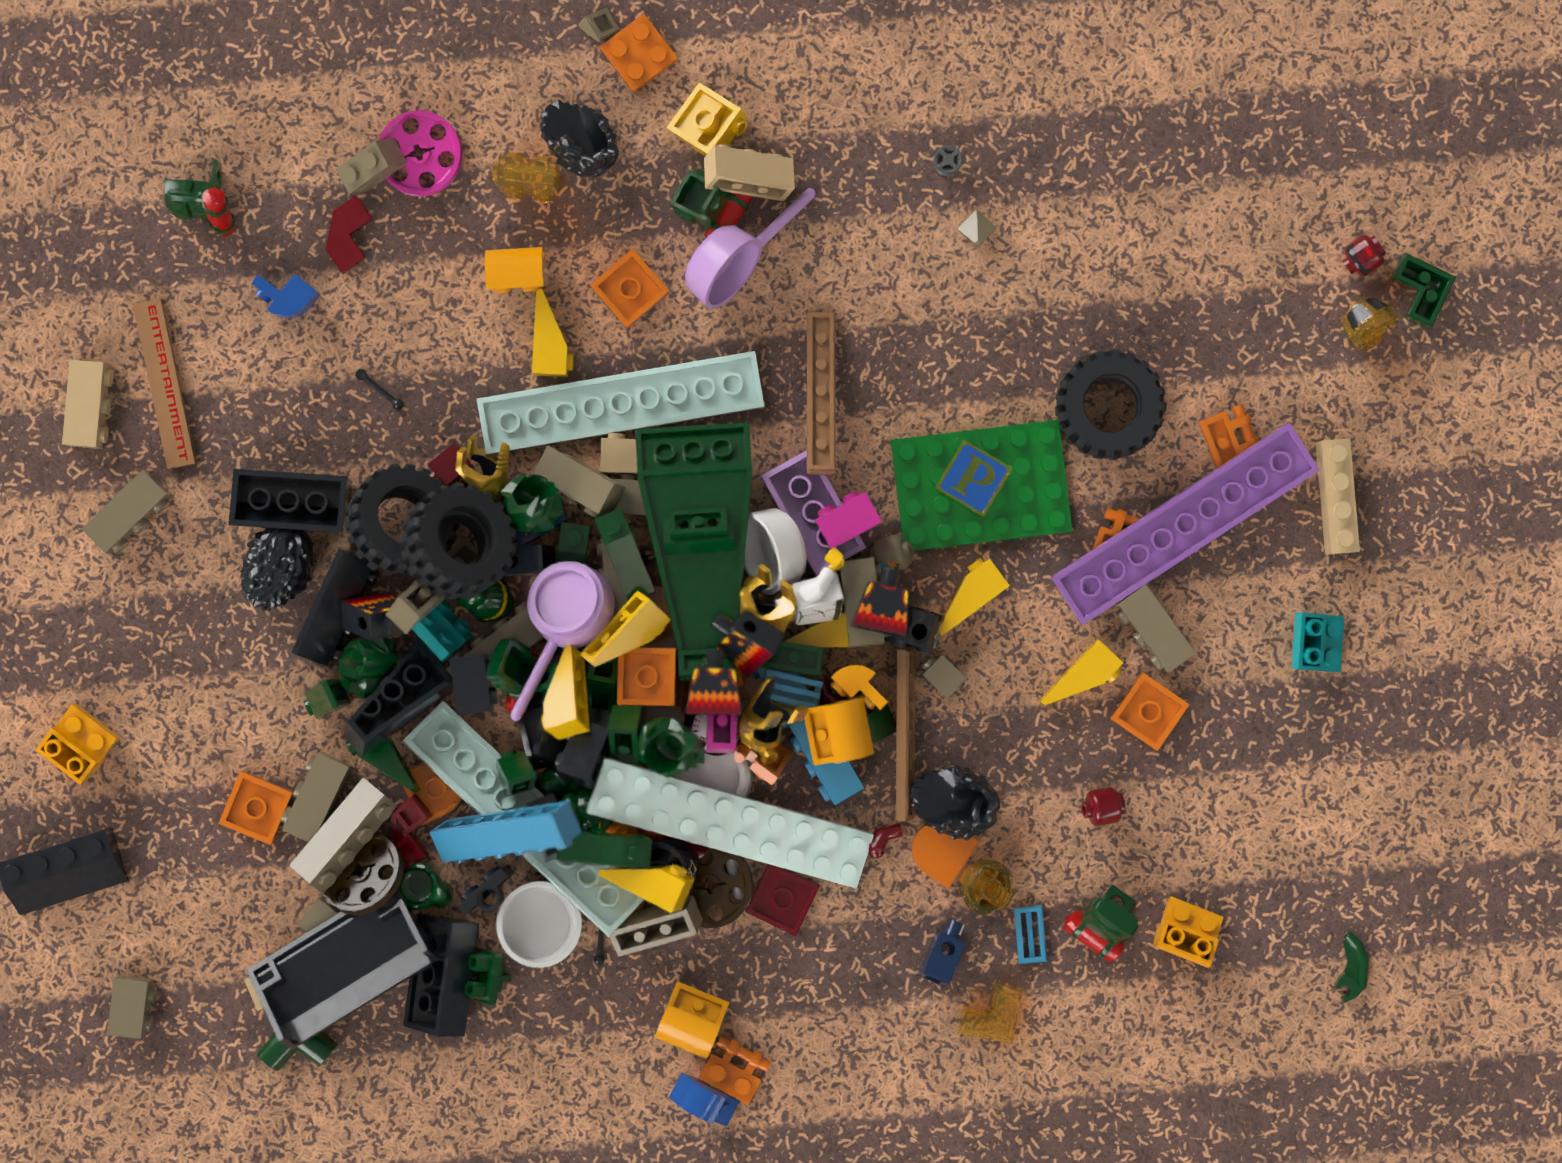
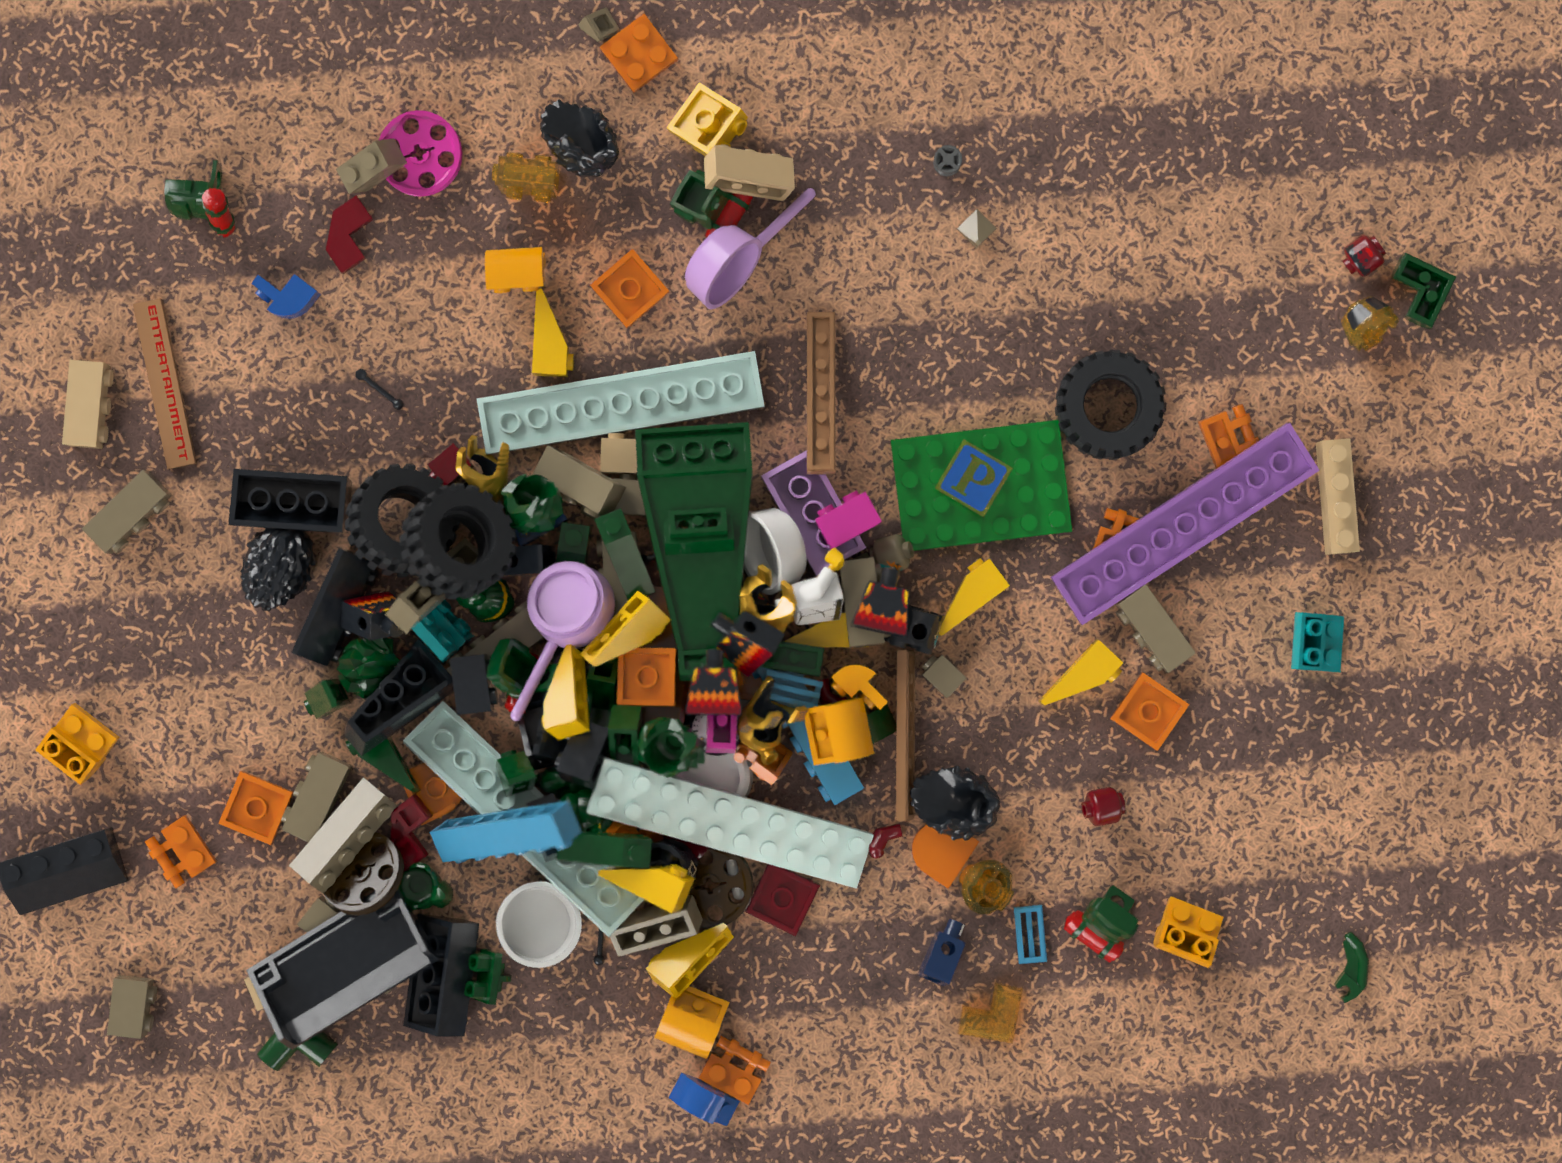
(187, 846): none -> orange plate
(476, 895): black plate -> none
(684, 961): none -> yellow slope

